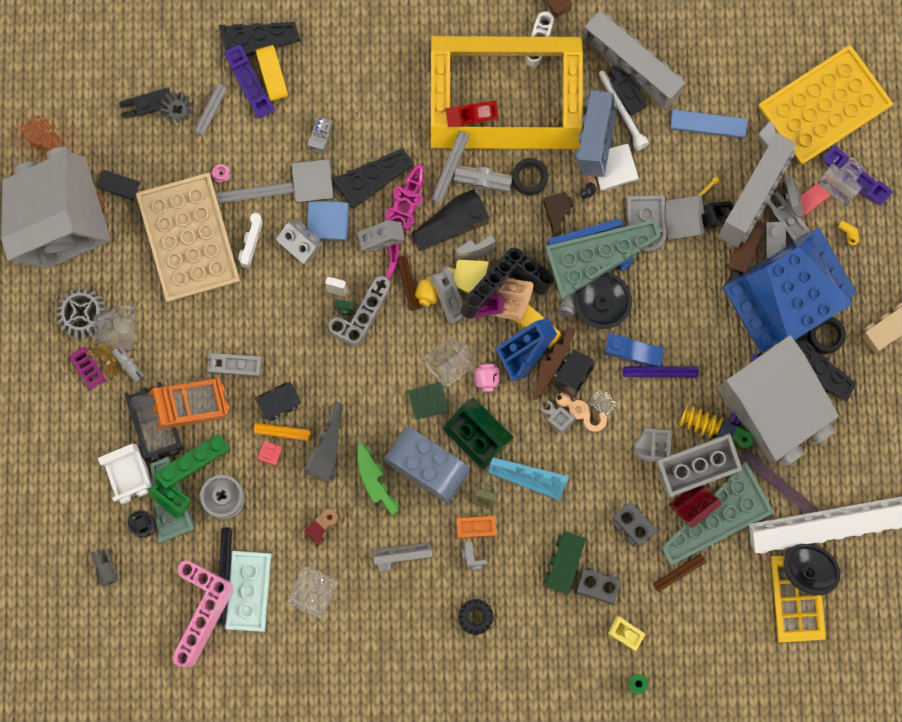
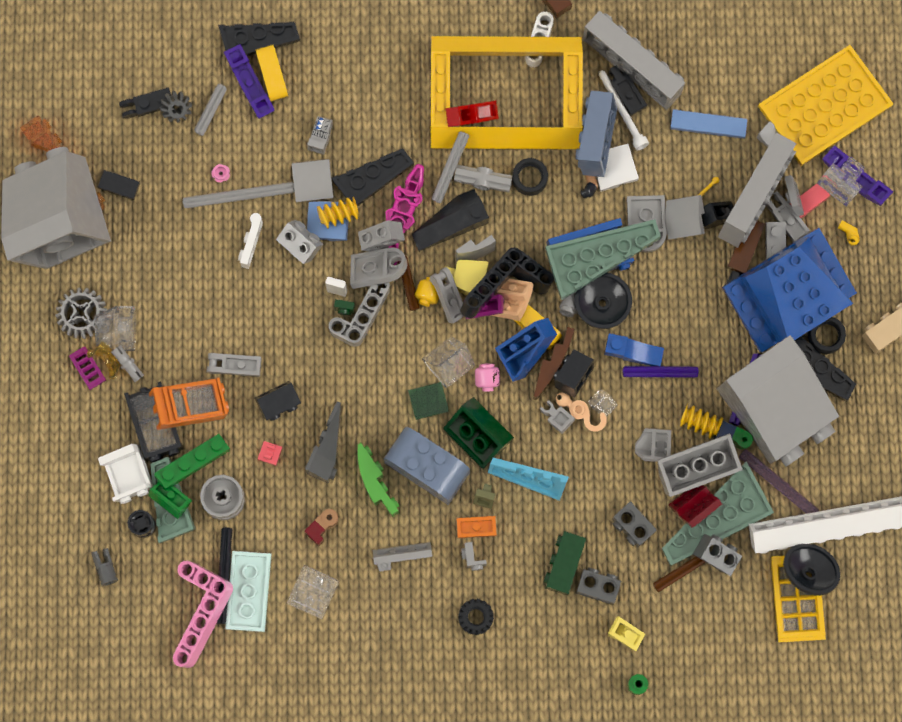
(188, 237): tan plate -> none
(281, 431): light orange axle -> none
(338, 212): none -> yellow piece
(376, 267): none -> light grey tile
(556, 208): dark brown arch -> none
(718, 553): none -> dark grey brick

